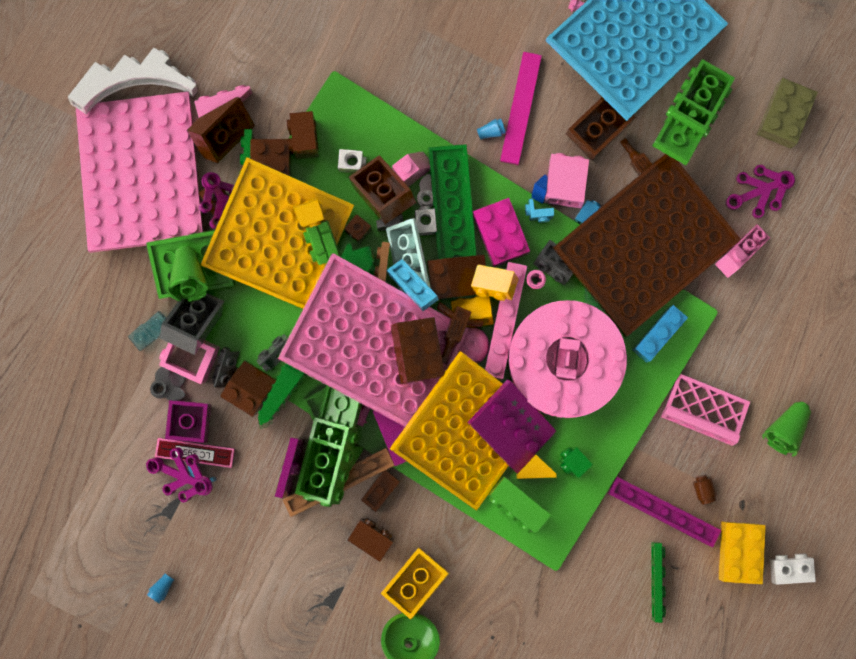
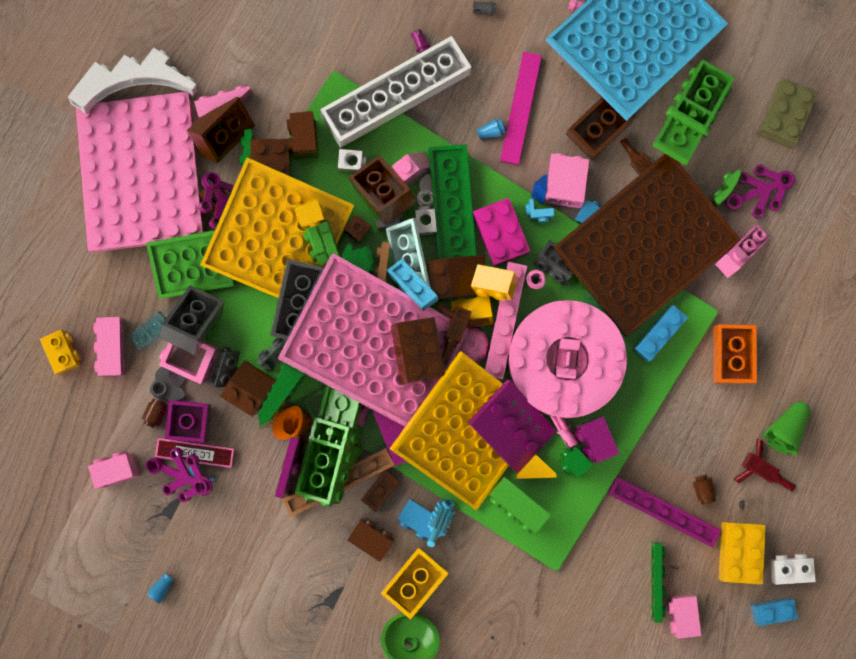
(60, 352): none -> yellow brick
(109, 346): none -> bright pink brick
(114, 470): none -> bright pink brick
(154, 413): none -> reddish brown brick
(187, 276): bright green cone -> none
(291, 423): none -> orange piece
(295, 289): none -> dark grey wedge
(395, 91): none -> white brick
(417, 518): none -> dark azure brick
(419, 41): none -> magenta pin
(440, 520): none -> medium azure piece
(484, 7): none -> dark grey pin
(564, 431): none -> bright pink axle
(596, 440): none -> magenta brick
(684, 616): none -> bright pink brick
(702, 425): bright pink fence -> none
(728, 185): none -> bright green slope
(734, 354): none -> orange brick
(761, 468): none -> dark red piece
(774, 611): none -> dark azure brick

